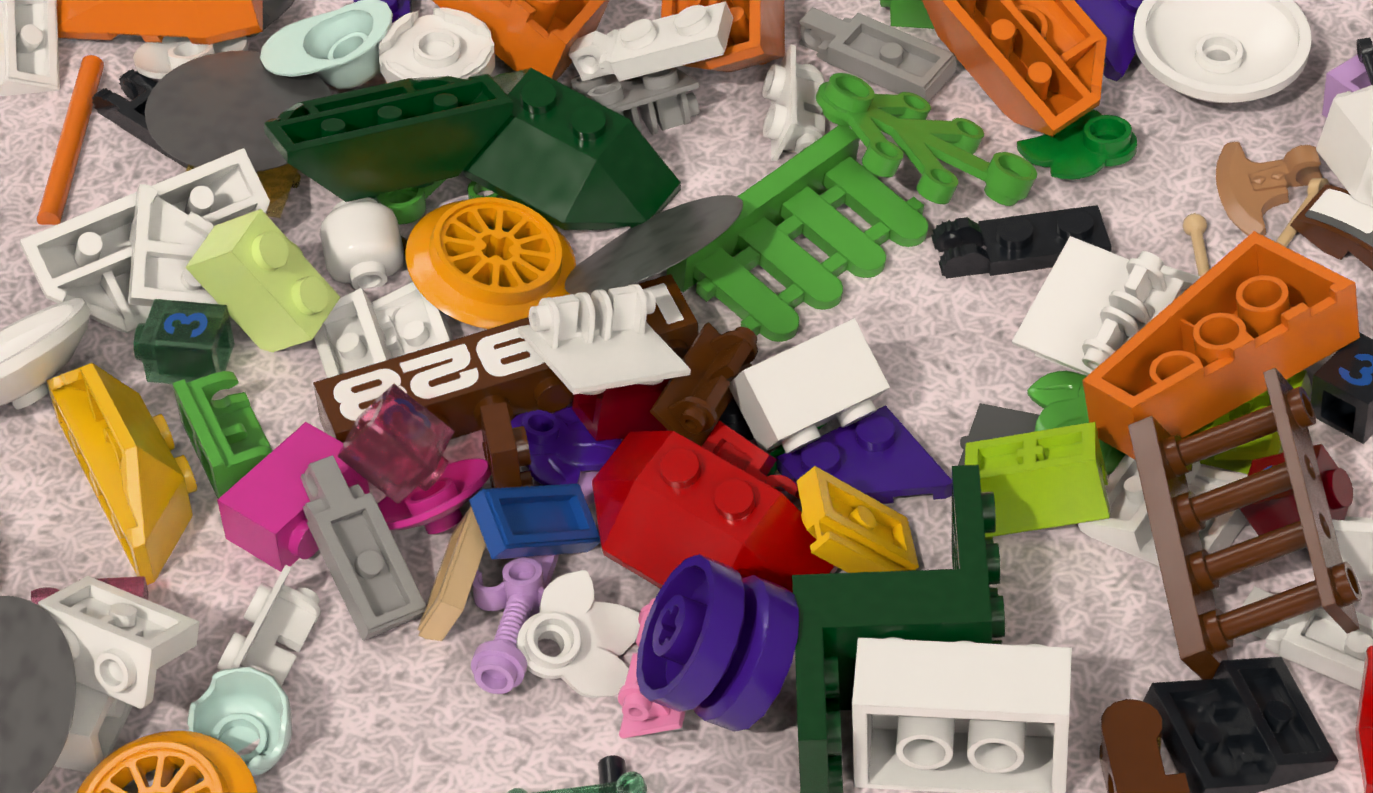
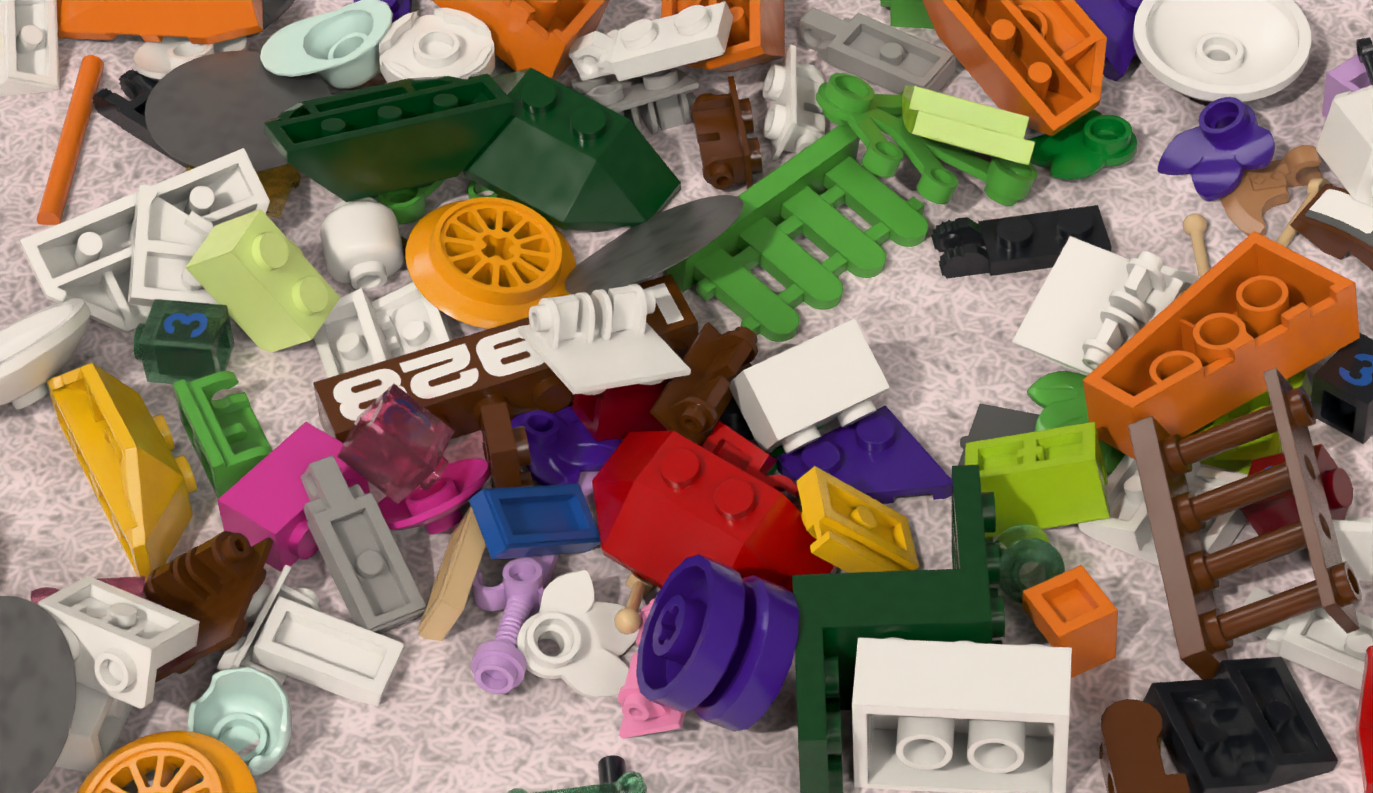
(212, 587): none -> reddish brown hinge
(327, 652): none -> white tile
(628, 619): none -> tan hinge
(722, 138): none -> reddish brown hinge
(966, 124): none -> lime slope
(1024, 545): none -> clear green brick
(1074, 615): none -> orange panel
(1219, 148): none -> dark purple plate

